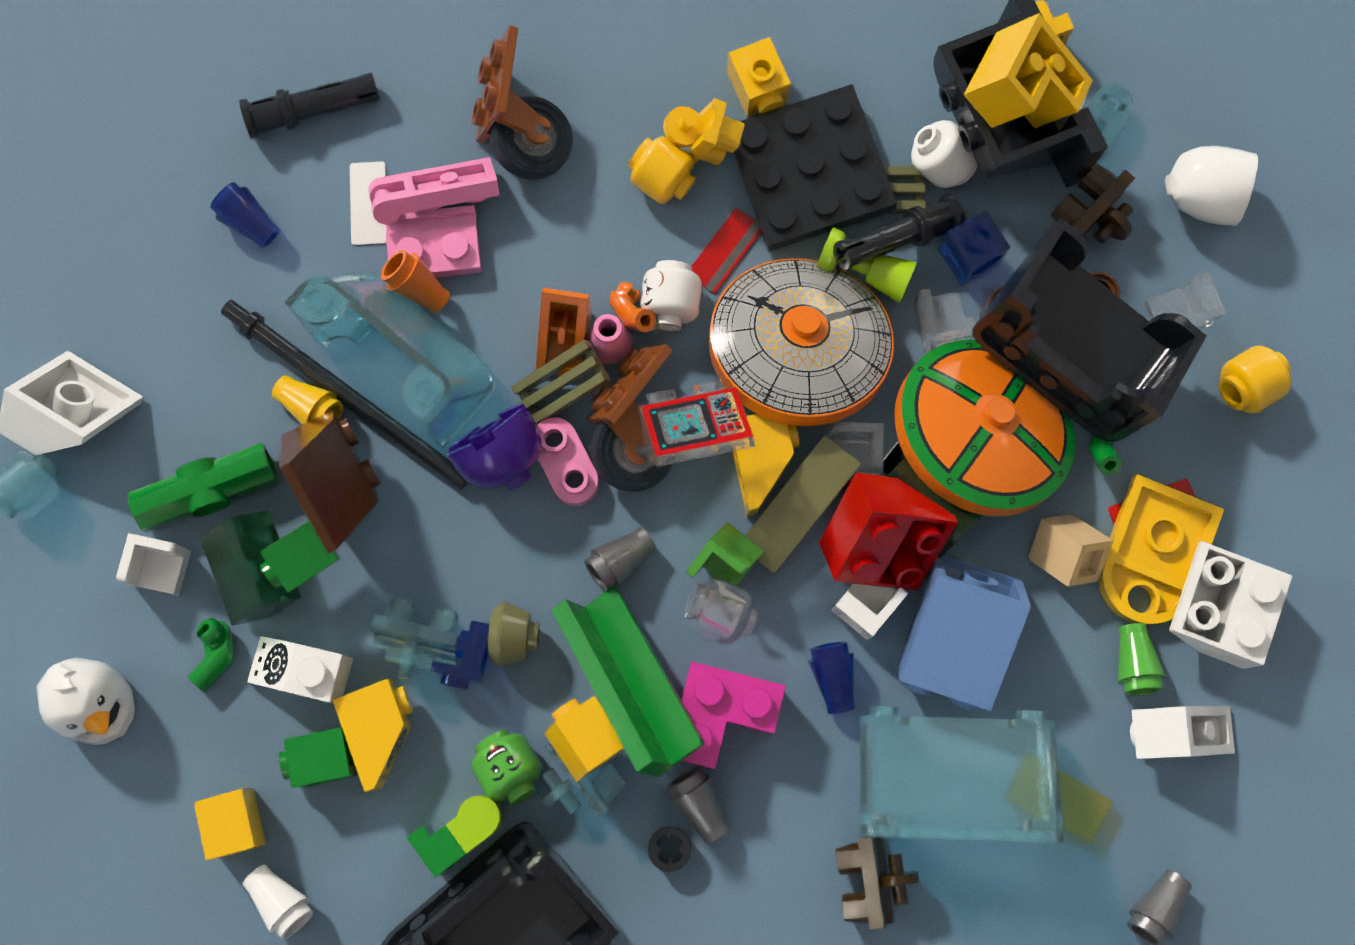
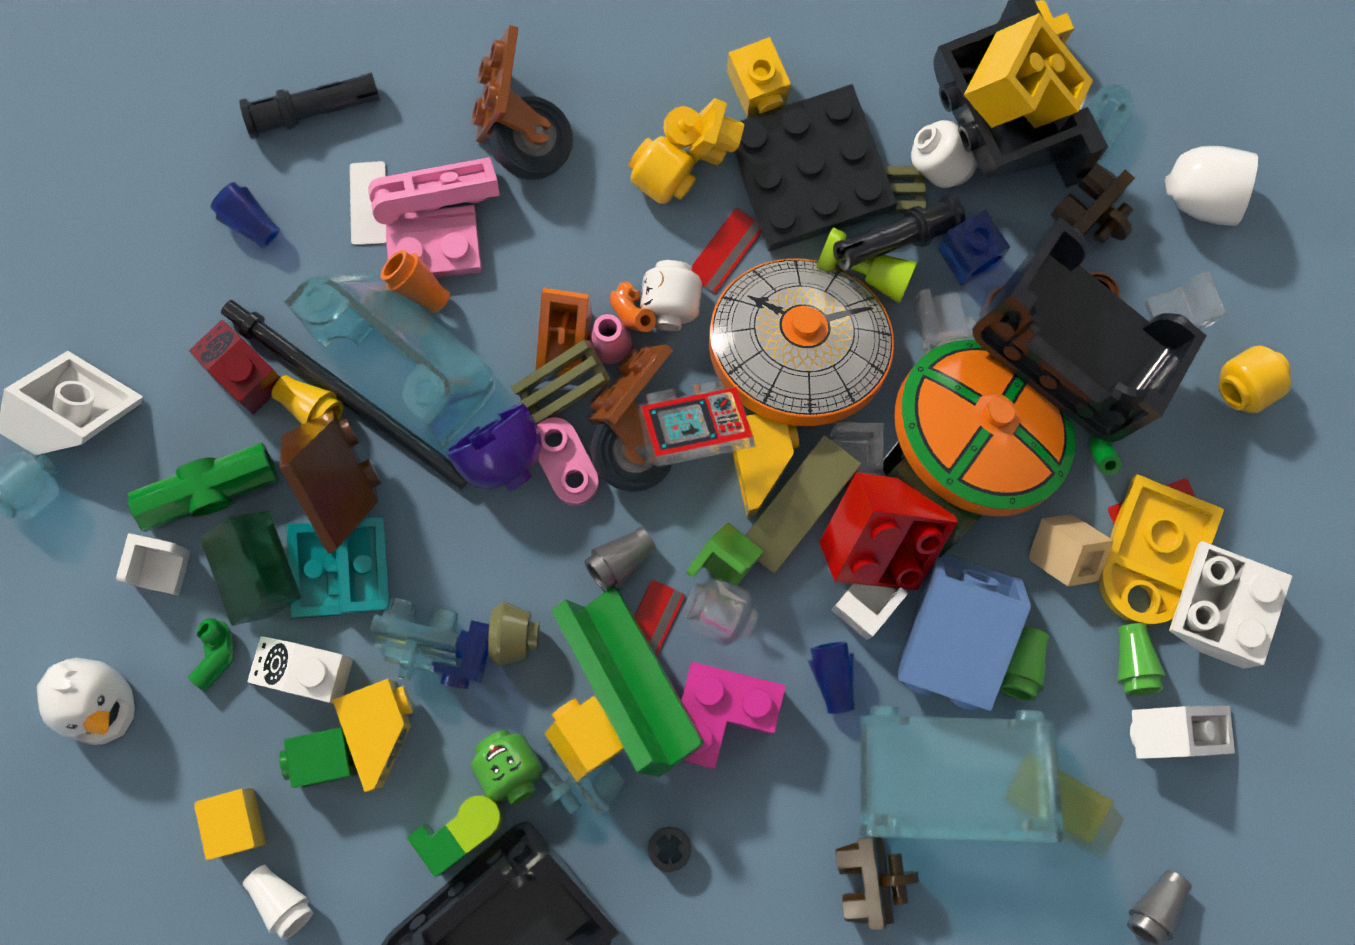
(236, 366): none -> dark red slope
(296, 558): green brick -> none
(344, 580): none -> teal slope
(658, 613): none -> red sticker
(698, 802): flat silver cone -> none
(1027, 666): none -> bright green cone

